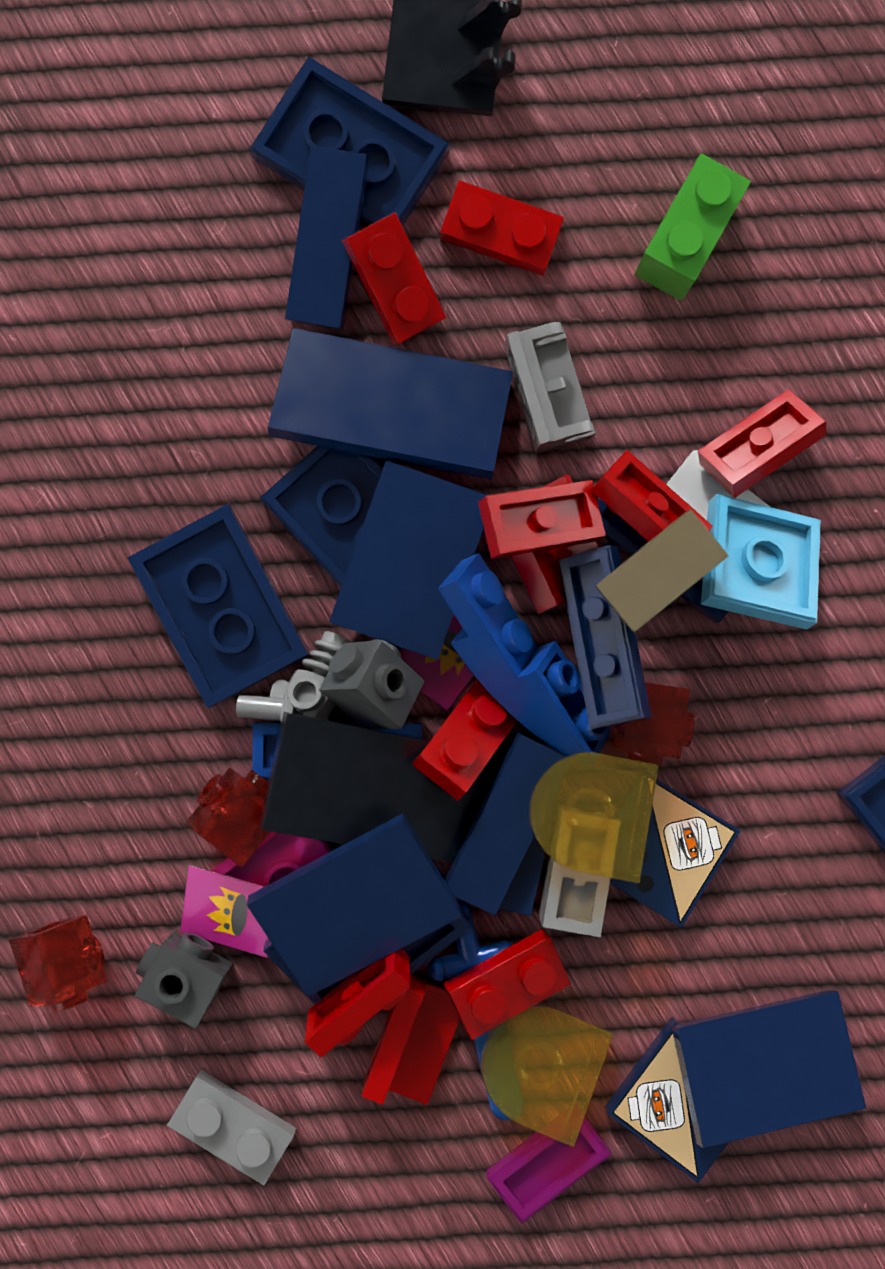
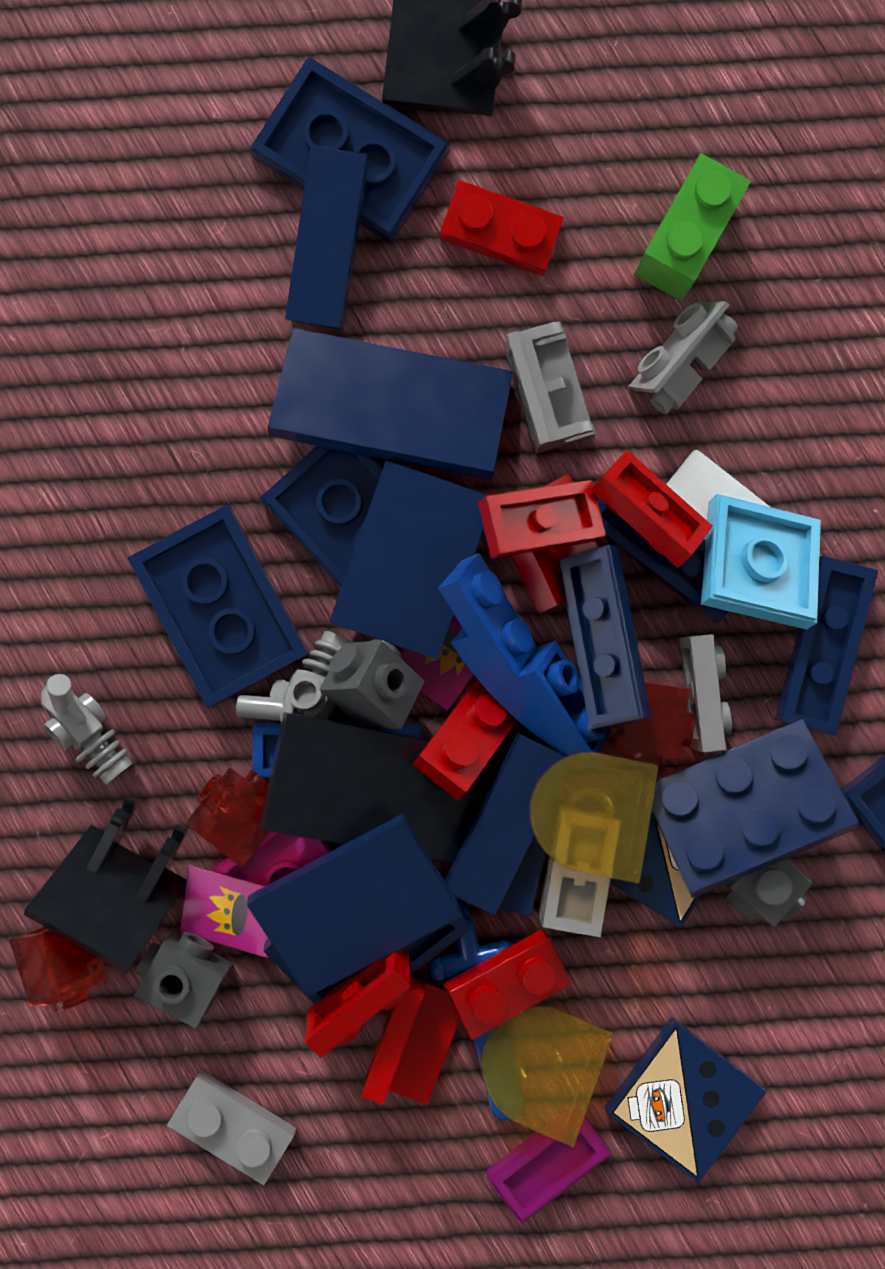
(79, 725): none -> light grey piece
(109, 895): none -> black plate
(394, 278): red plate -> none
(661, 570): dark tan tile -> none
(699, 335): none -> light grey hinge
(702, 668): none -> light grey plate
(750, 808): none -> dark blue plate
(762, 443): plate -> none
(768, 1068): dark blue tile -> none
(770, 893): none -> dark grey brick
(828, 650): none -> dark blue plate

